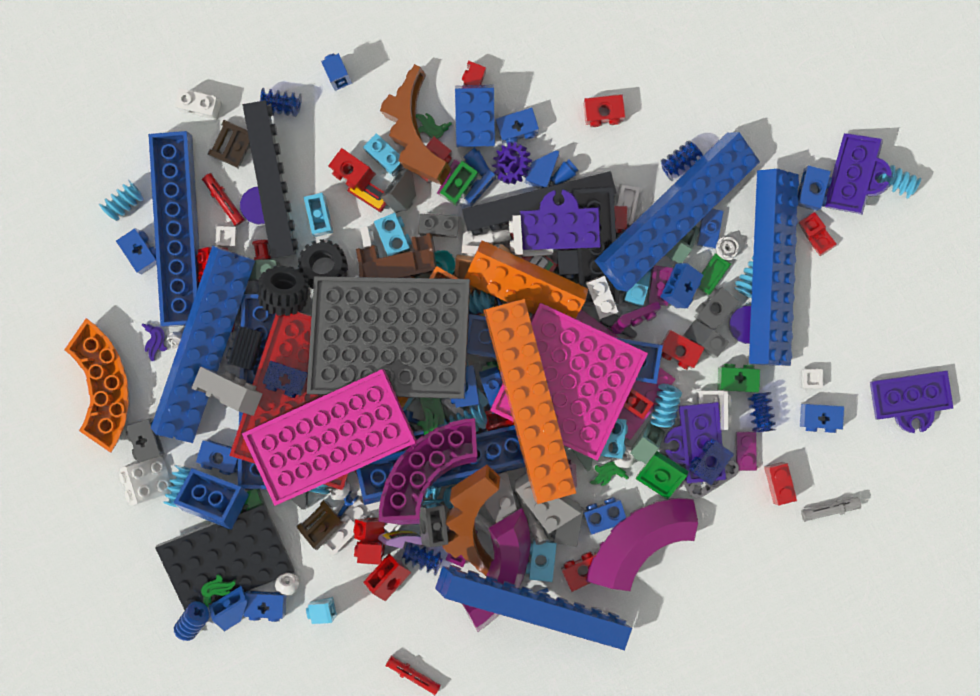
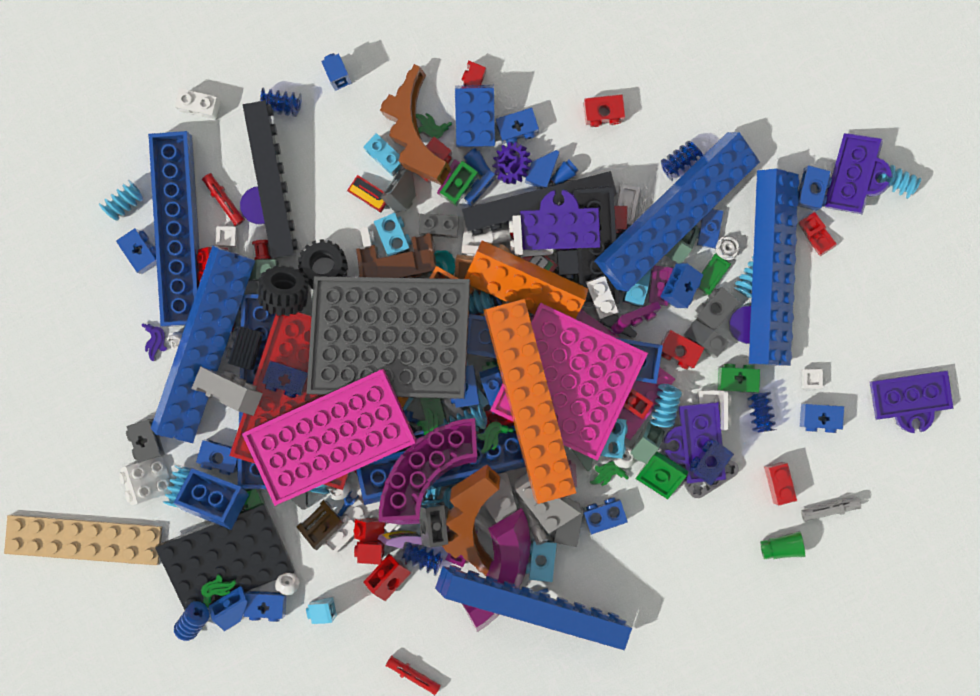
(82, 539): none -> tan plate
(105, 383): orange brick -> none
(236, 147): dark brown plate -> none
(318, 214): medium azure brick -> none
(361, 173): red brick -> none
(491, 435): none -> green piece
(571, 573): red brick -> none
(638, 538): magenta brick -> none
(746, 451): magenta plate -> none
(783, 546): none -> green plant

